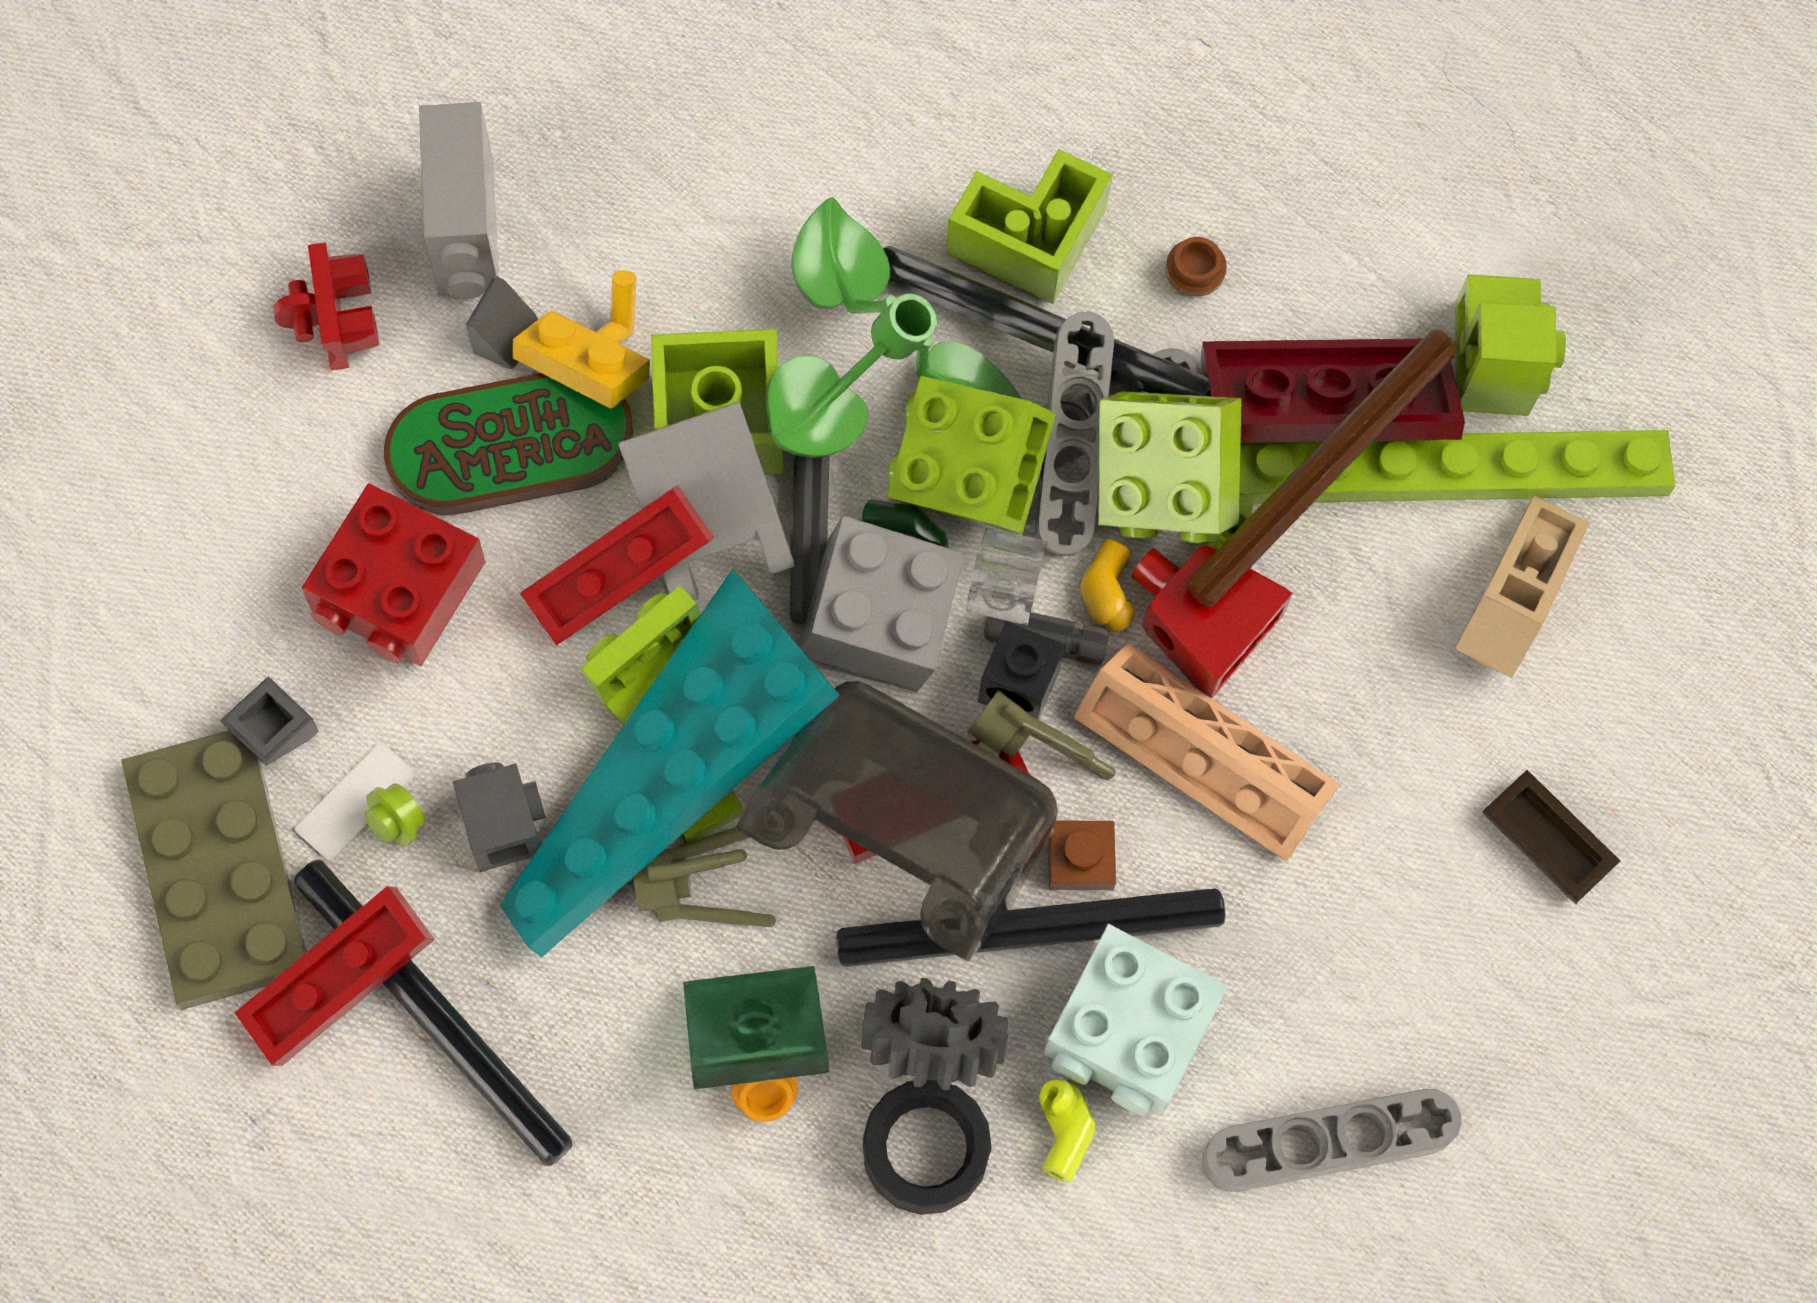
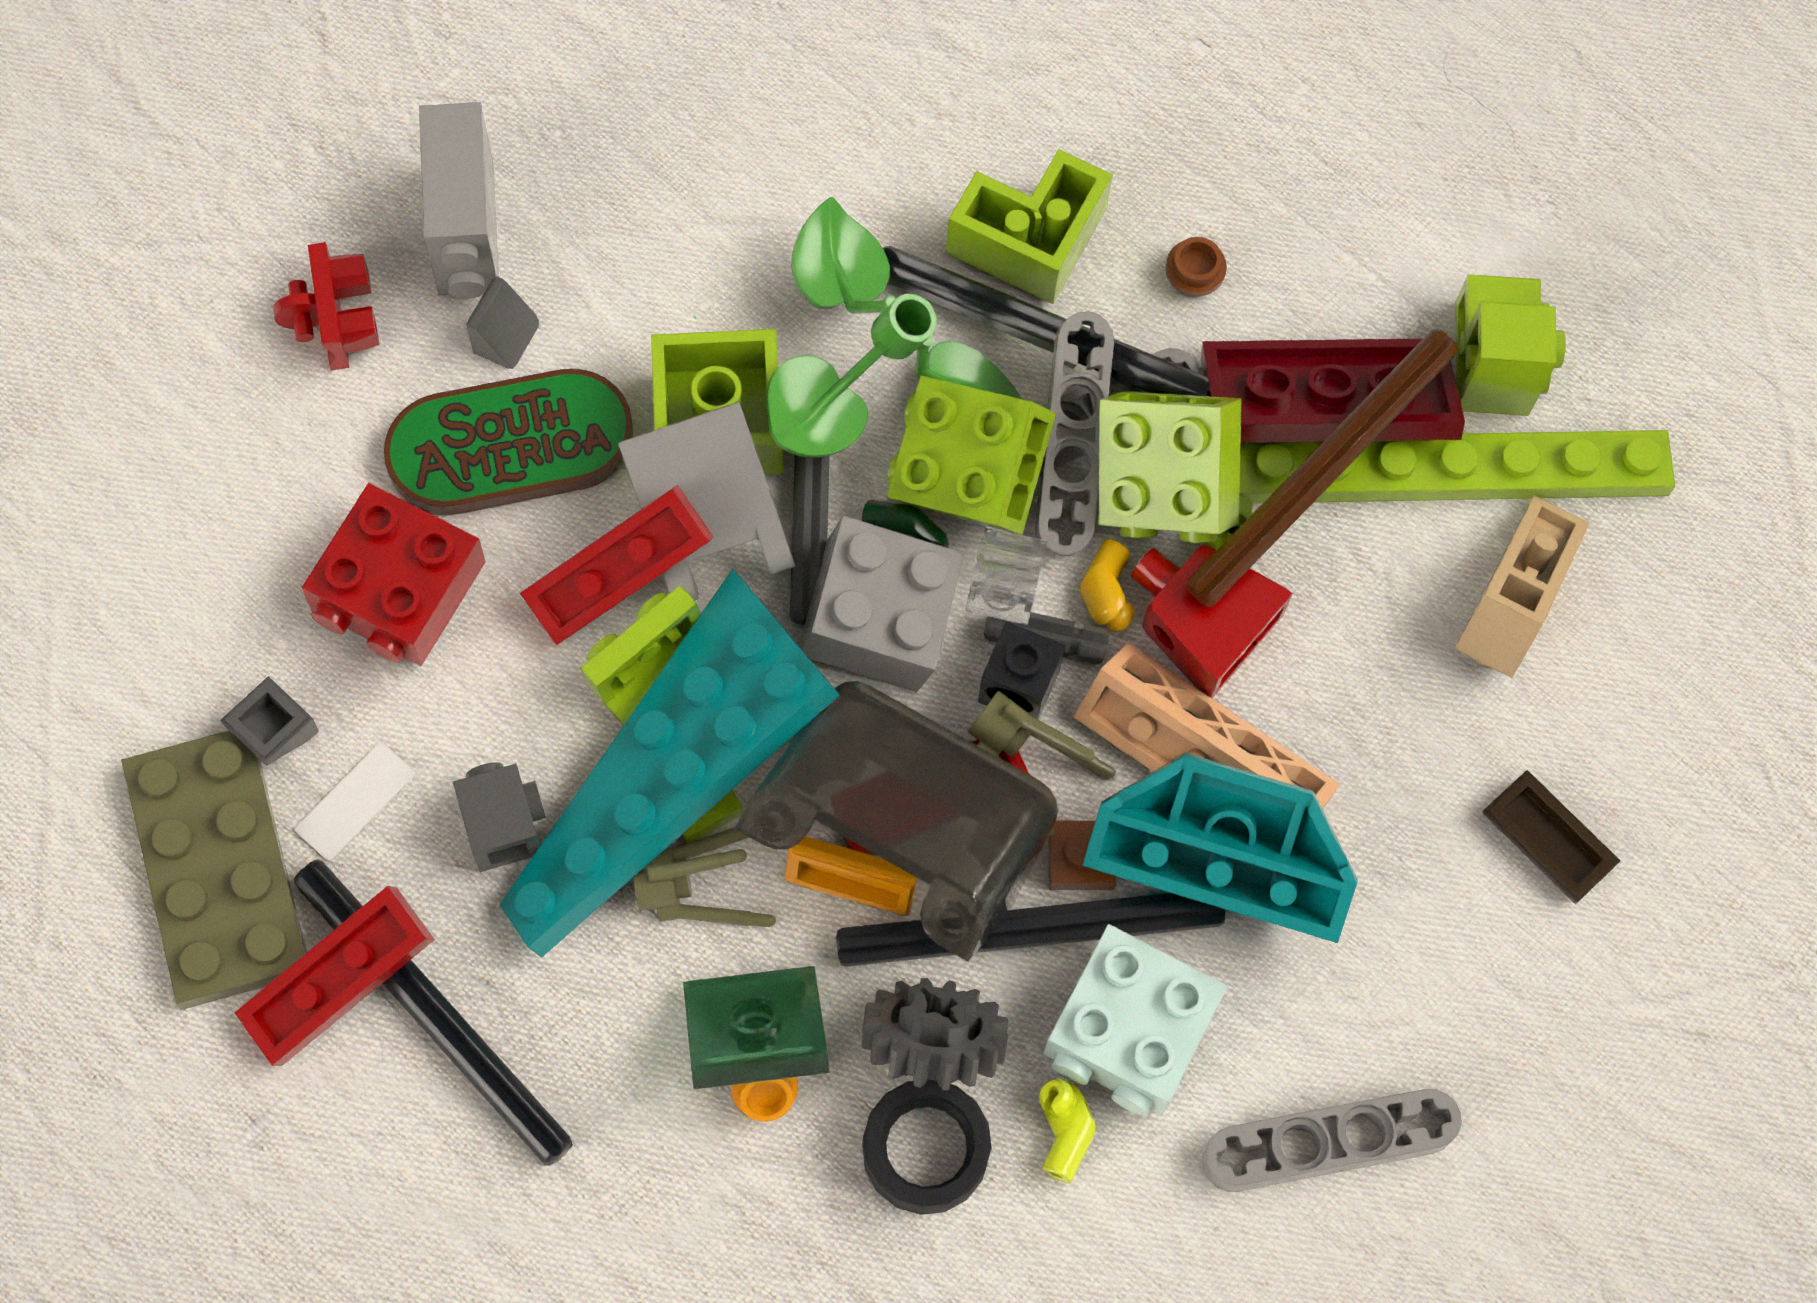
(394, 815): lime plate -> none
(589, 359): yellow plate -> none
(850, 875): none -> light orange tile
(1228, 844): none -> teal wedge

